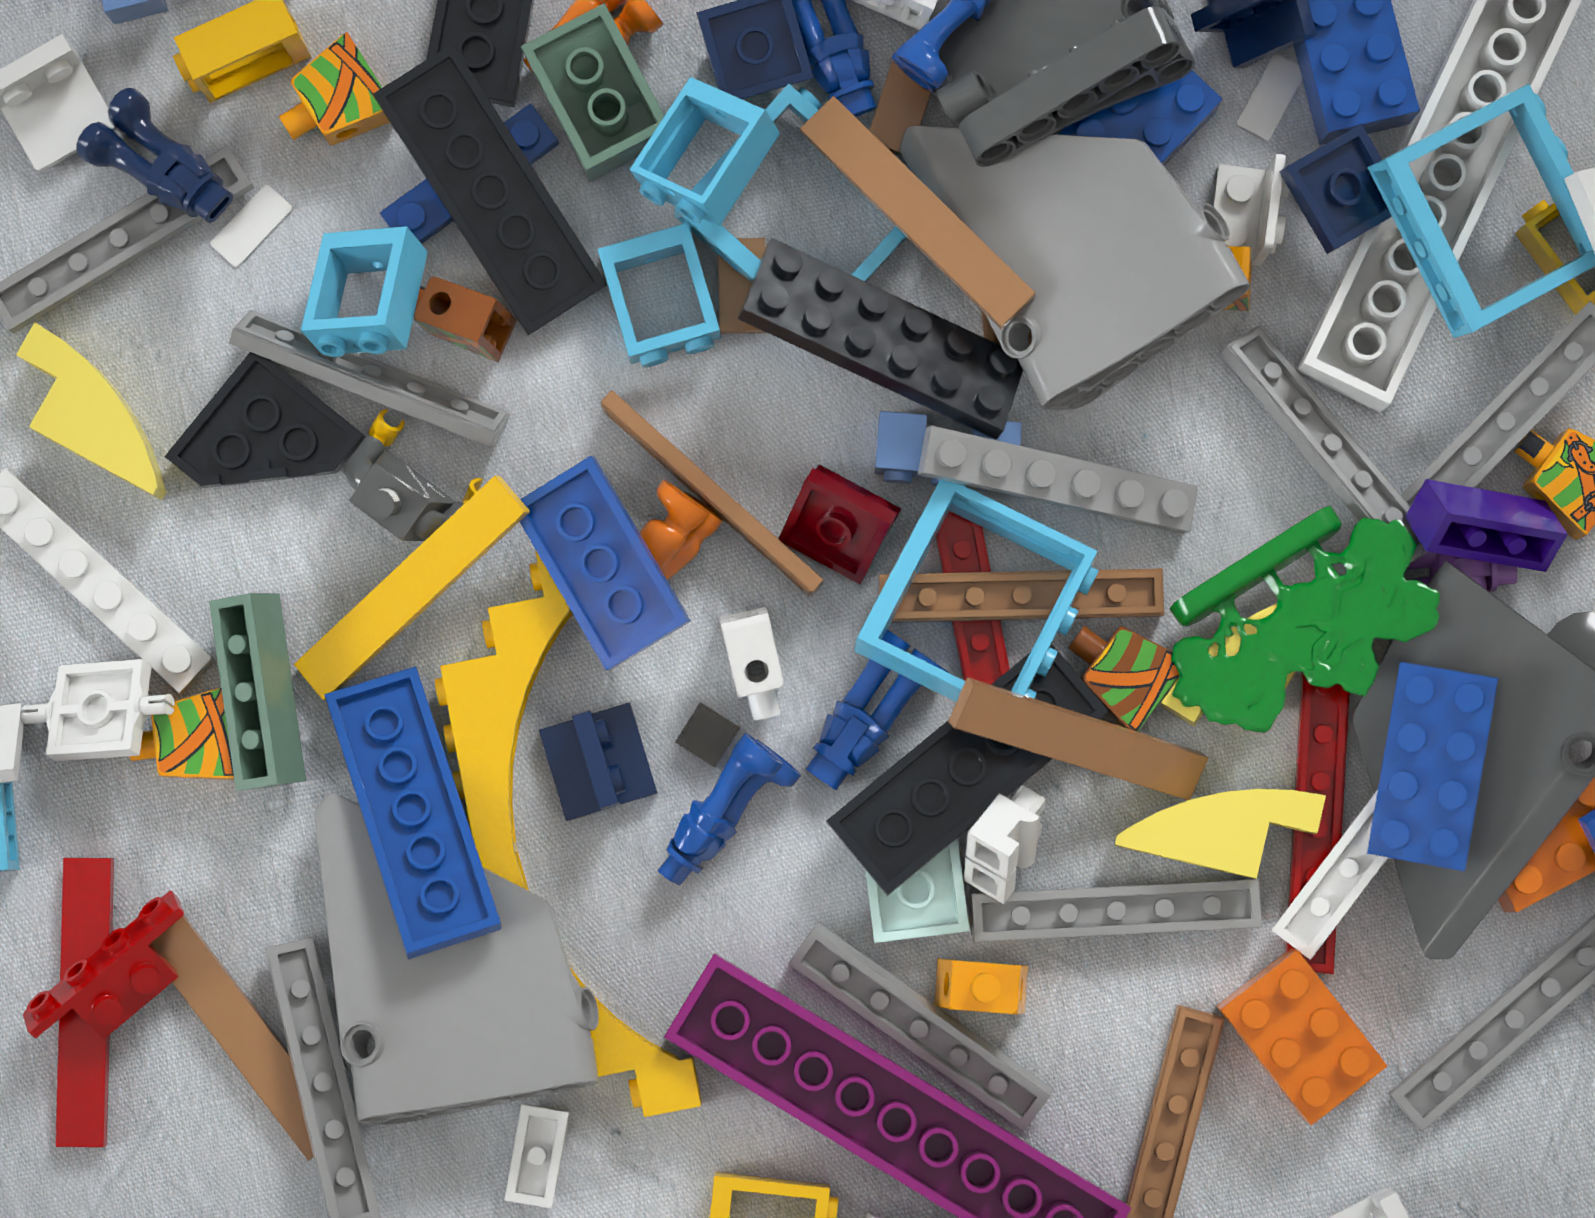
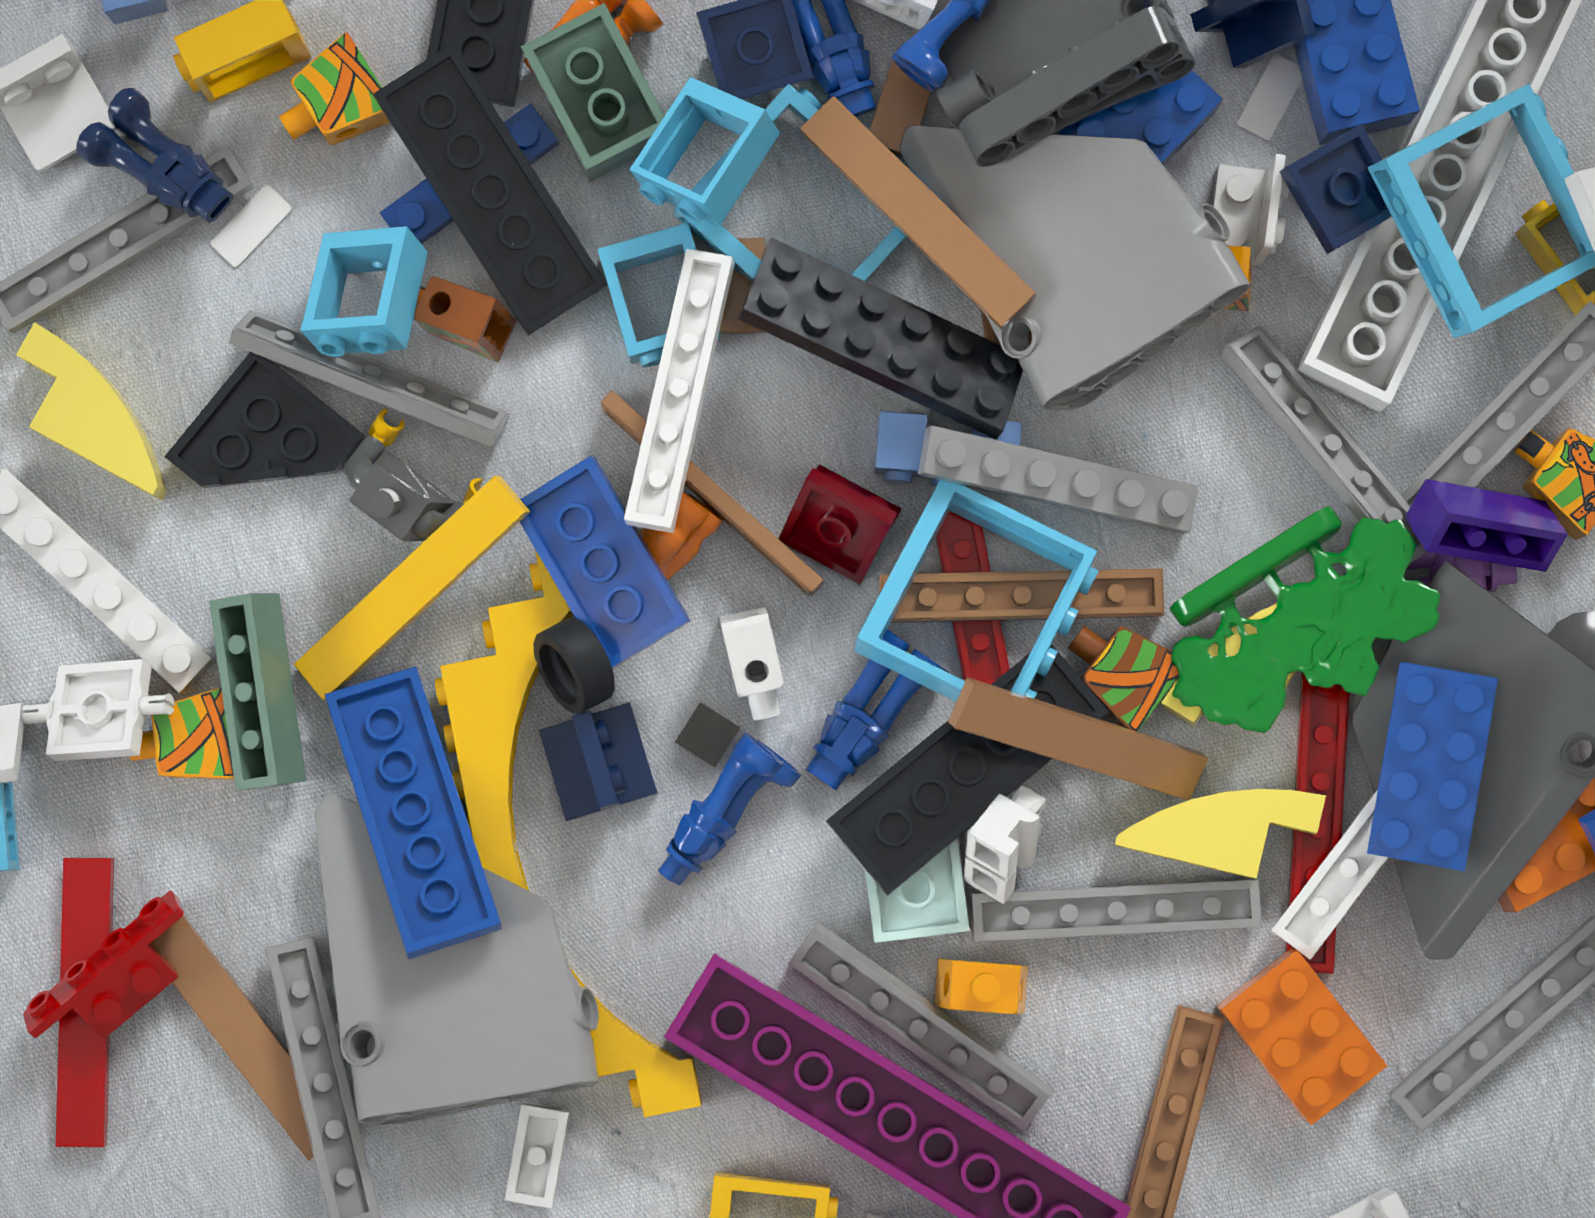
(574, 665): none -> black tyre
(679, 391): none -> white plate

